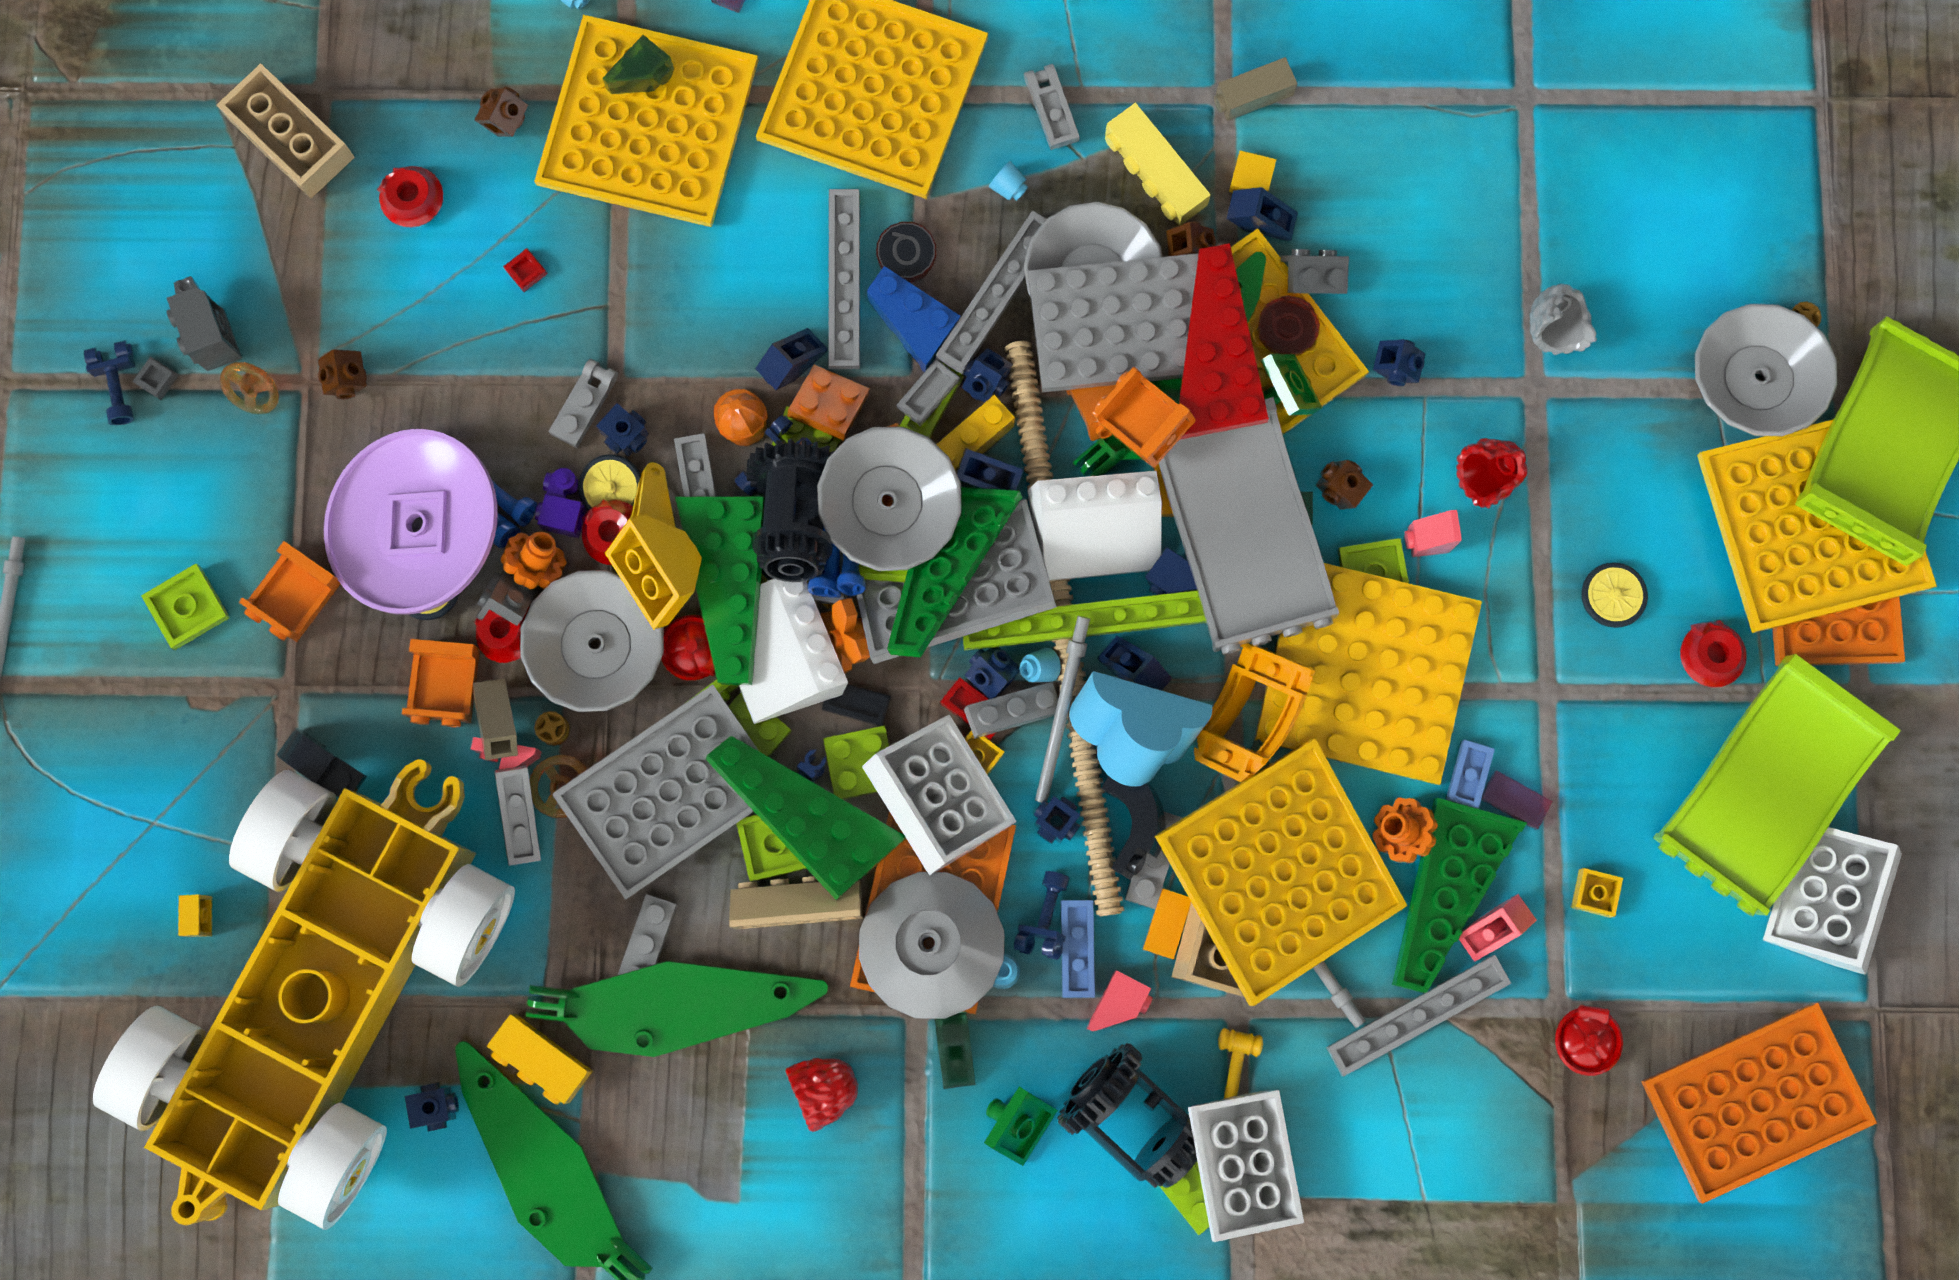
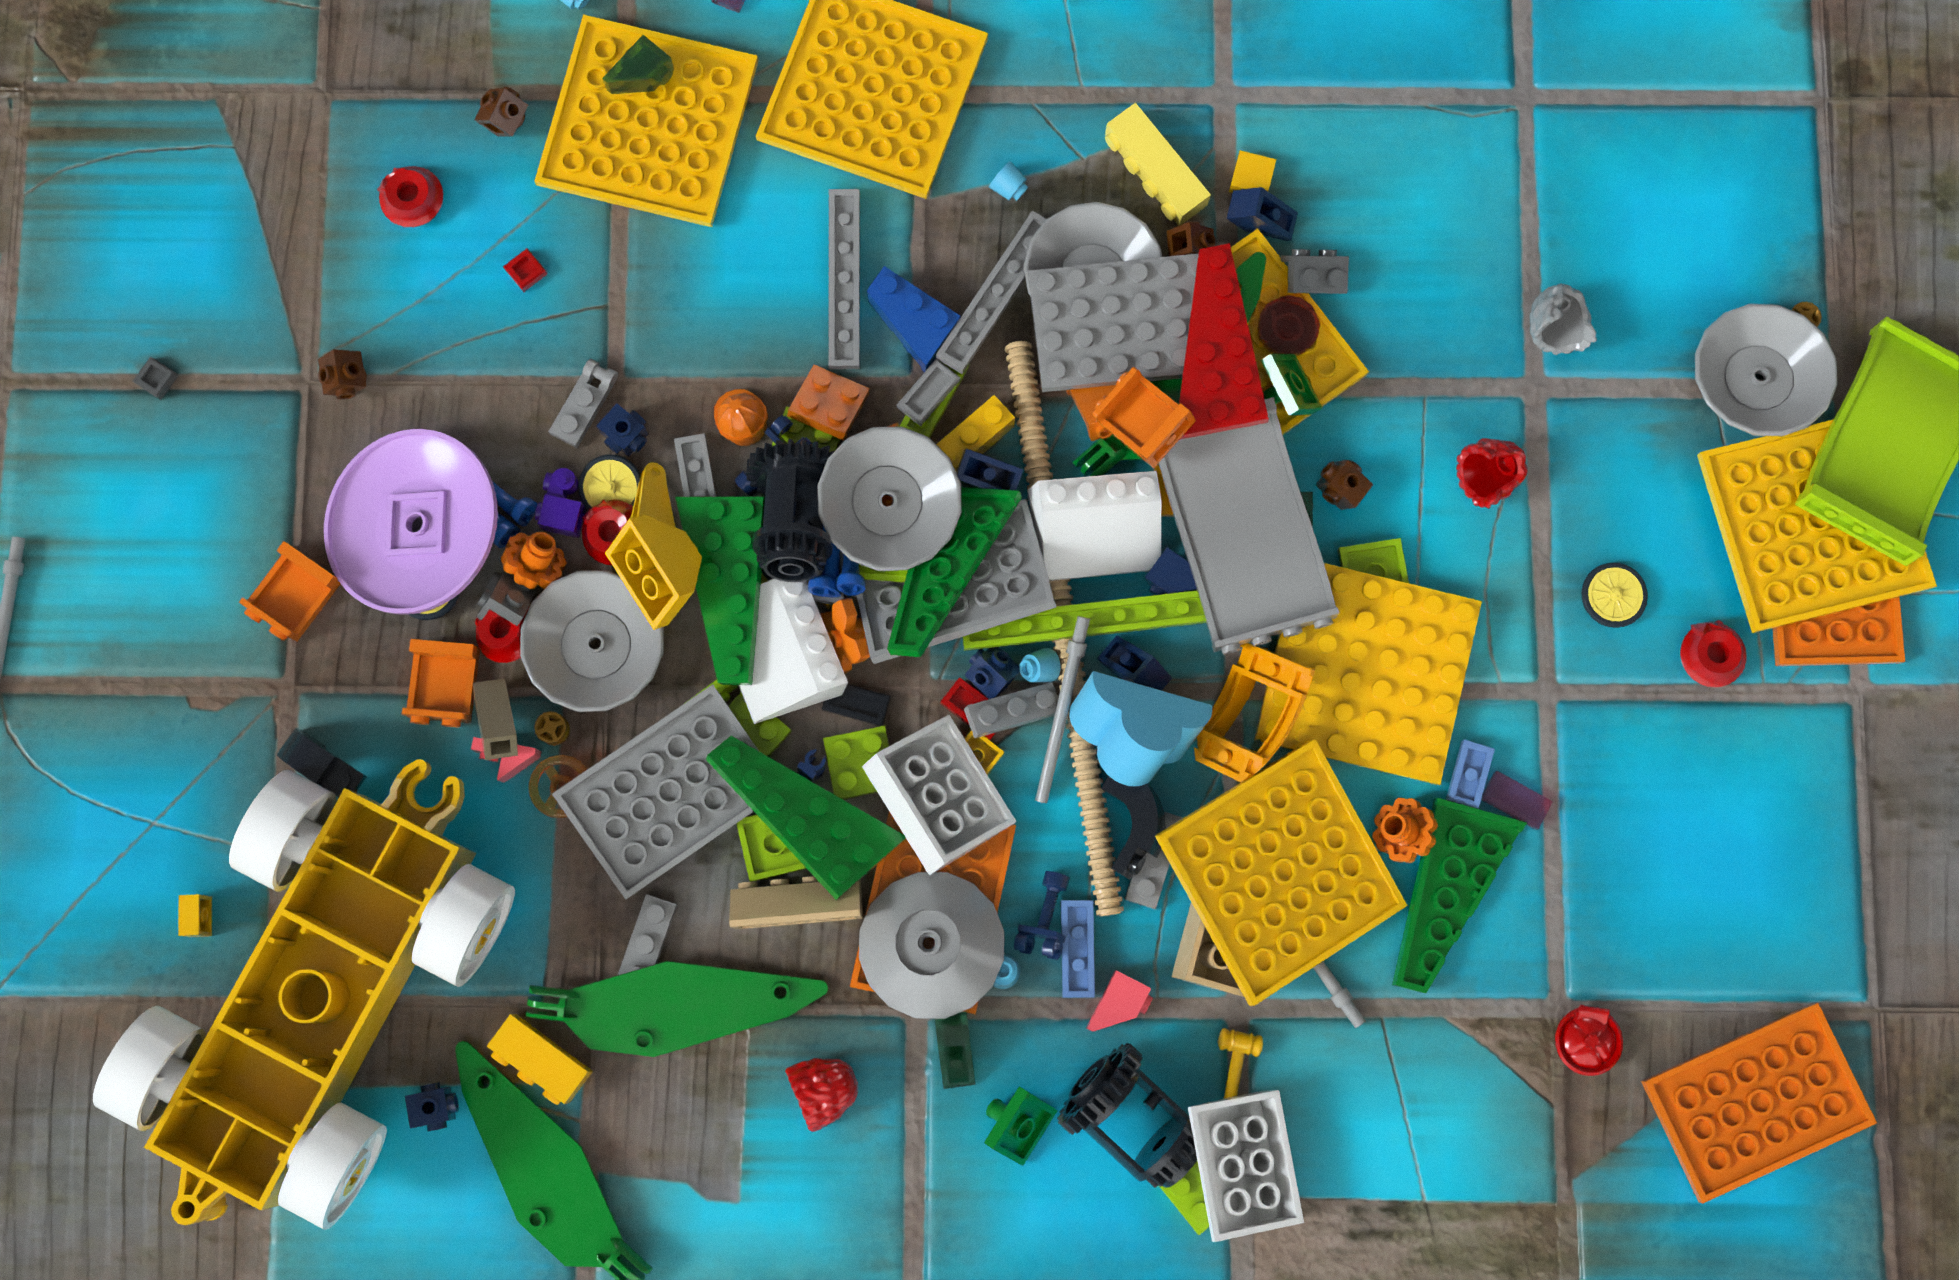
(119, 412): dark blue bar -> none
(185, 606): lime plate -> none
(201, 326): dark grey hinge -> none
(250, 384): clear orange piece -> none
(285, 130): tan brick -> none
(517, 815): light grey plate -> none
(687, 649): red piece -> none
(790, 358): dark blue slope -> none
(907, 250): black tile -> none
(987, 376): dark blue brick -> none
(1052, 107): light grey plate -> none
(1063, 809): dark blue brick -> none
(1167, 924): light orange tile -> none
(1255, 89): dark tan brick -> none
(1399, 361): dark blue brick -> none
(1418, 1015): light grey plate -> none
(1433, 534): coral slope -> none
(1497, 927): coral slope -> none
(1597, 892): yellow piece -> none
(1775, 785): lime panel -> none
(1836, 900): white slope -> none

